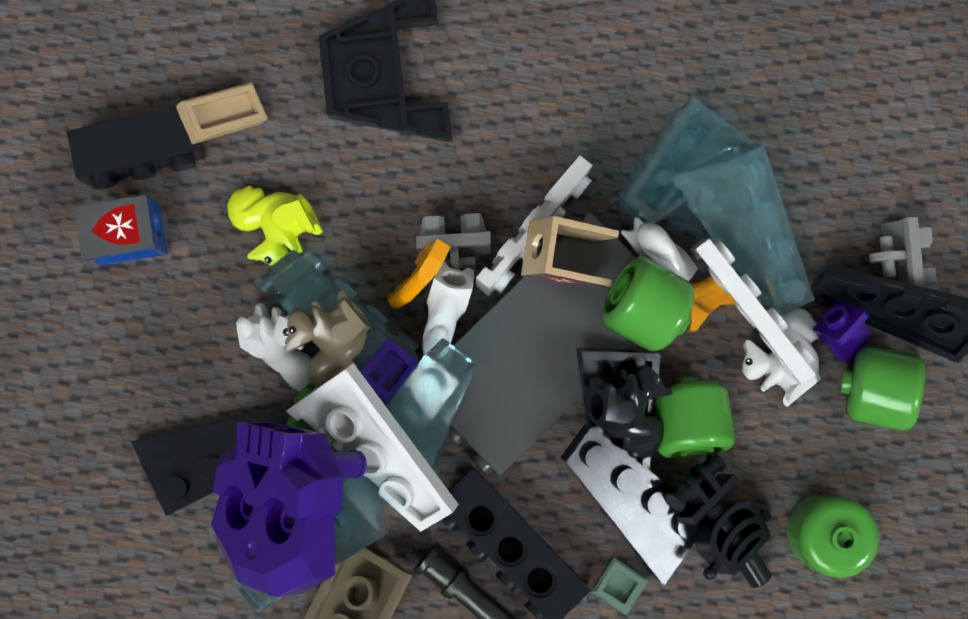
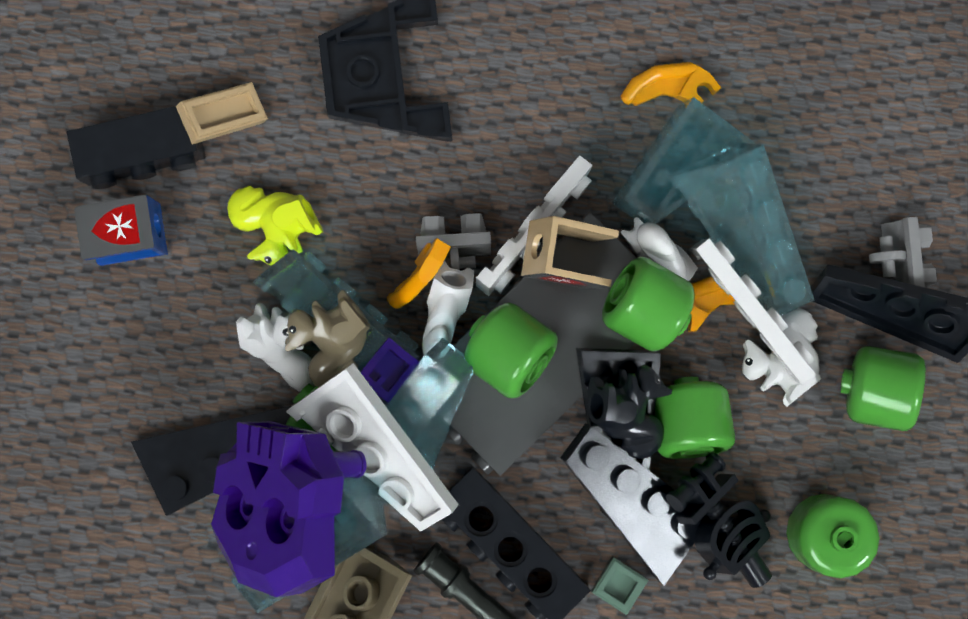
(510, 349): none -> bright green head
(670, 80): none -> light orange piece
(843, 330): dark purple bracket -> none

